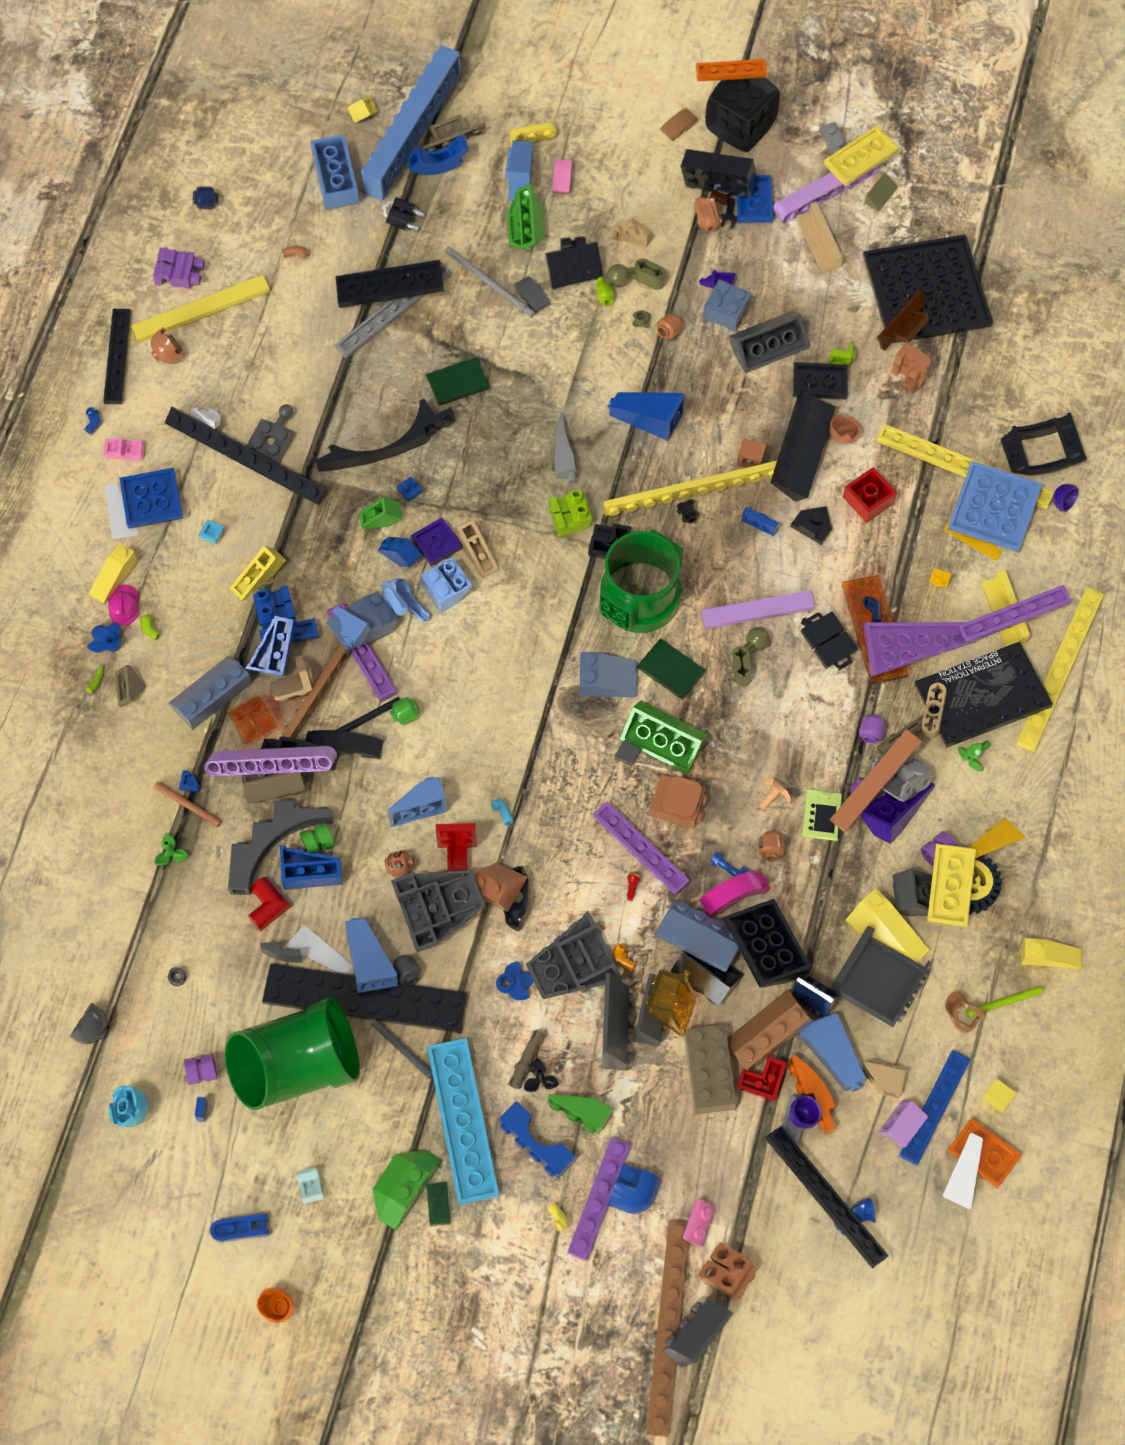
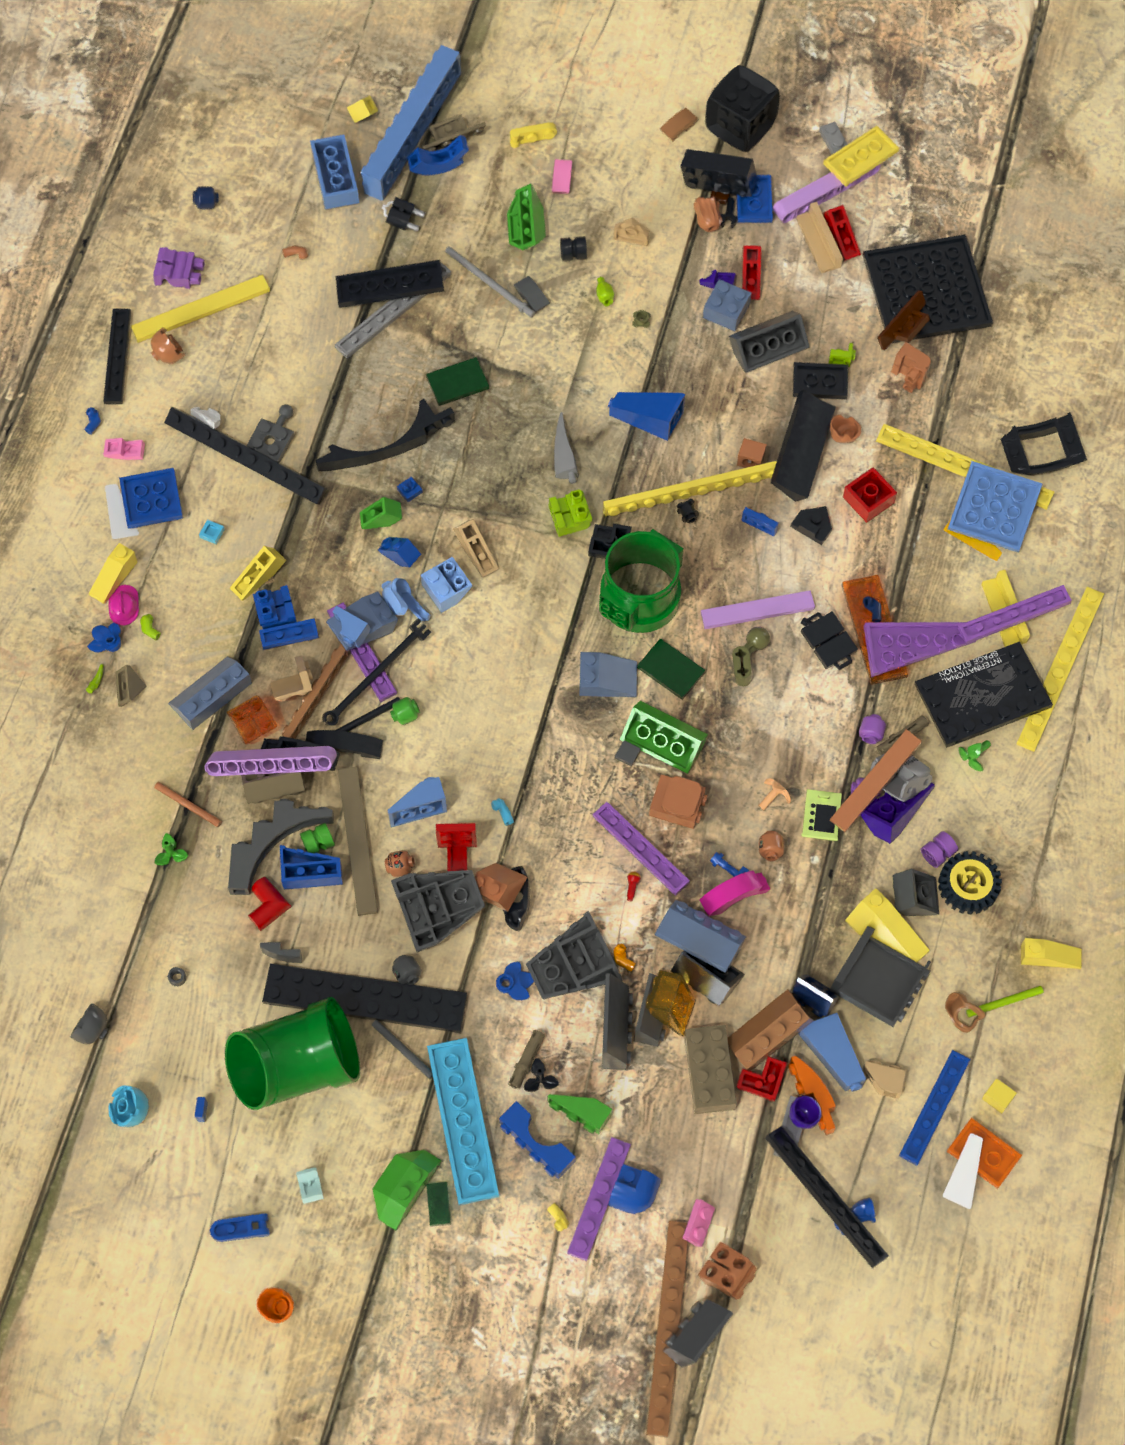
(188, 782): blue tile -> none
(200, 1069): medium lavender wheel -> none
(275, 648): wedge -> none
(318, 950): white sticker -> none
(357, 841): none -> dark tan tile
(369, 960): medium blue slope -> none
(416, 632): none -> black hinge
(436, 541): dark purple plate -> none
(519, 166): medium blue wedge -> none
(574, 265): black plate -> none
(643, 272): olive beam -> none
(669, 326): nougat head -> none
(731, 70): orange plate -> none
(751, 270): none -> red slope
(767, 944): black slope -> none
(842, 232): none -> red slope
(880, 192): olive slope -> none
(903, 1123): lavender panel -> none
(932, 702): tan beam -> none
(940, 578): yellow plate -> none
(951, 885): light yellow tile -> none
(997, 837): yellow sticker -> none
(1065, 496): dark purple piece -> none

